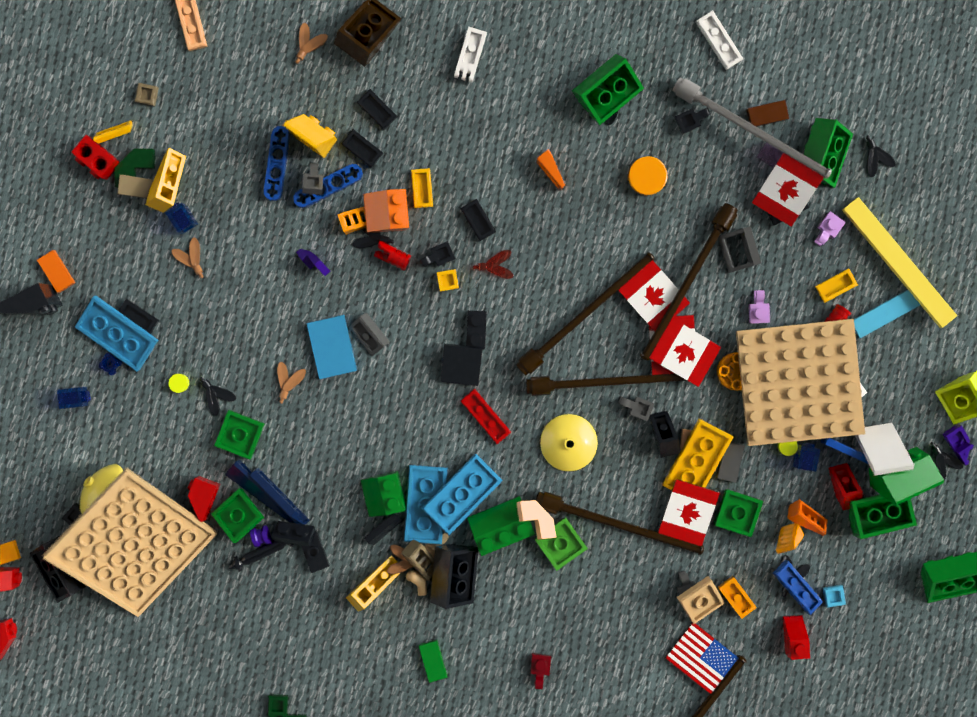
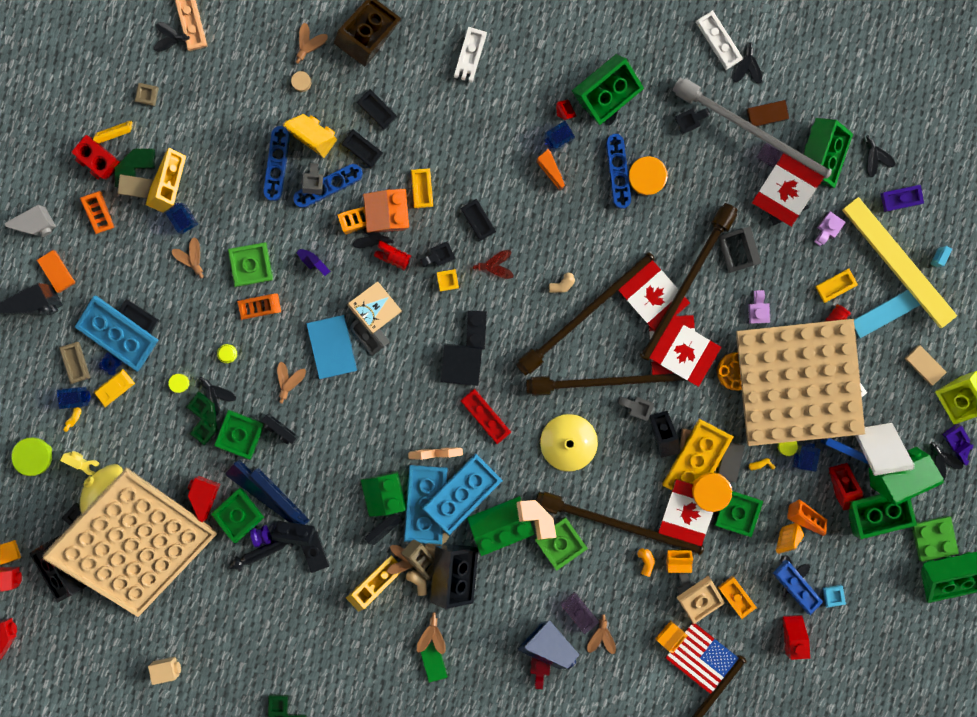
(31, 456): none -> lime tile
(34, 221): none -> light grey slope
(73, 419): none -> yellow piece
(74, 362): none -> dark tan tile
(75, 460): none -> light yellow plate
(88, 208): none -> orange slope
(113, 388): none -> yellow tile
(164, 670): none -> tan brick
(172, 38): none -> black piece
(205, 410): none -> dark green tile
(227, 353): none -> neon yellow piece
(250, 264): none -> bright green tile
(274, 304): none -> orange slope
(285, 433): none -> black plate
(301, 81): none -> tan tile
(374, 307): none -> tan tile
(427, 453): none -> light nougat tile
(432, 633): none -> medium nougat piece
(549, 646): none -> slope
(559, 136): none -> clear blue brick
(564, 285): none -> tan arm
(565, 110): none -> red slope
(579, 612): none -> clear purple plate
(600, 634): none -> medium nougat piece
(618, 171): none -> blue beam
(648, 560): none -> light orange arm
(671, 637): none -> light orange piece
(679, 561): none -> light orange piece
(712, 492): none -> light orange tile
(748, 63): none -> black piece
(760, 464): none -> yellow piece
(902, 198): none -> dark purple plate
(925, 365): none -> tan tile
(935, 538): none -> bright green plate
(941, 256): none -> medium azure tile

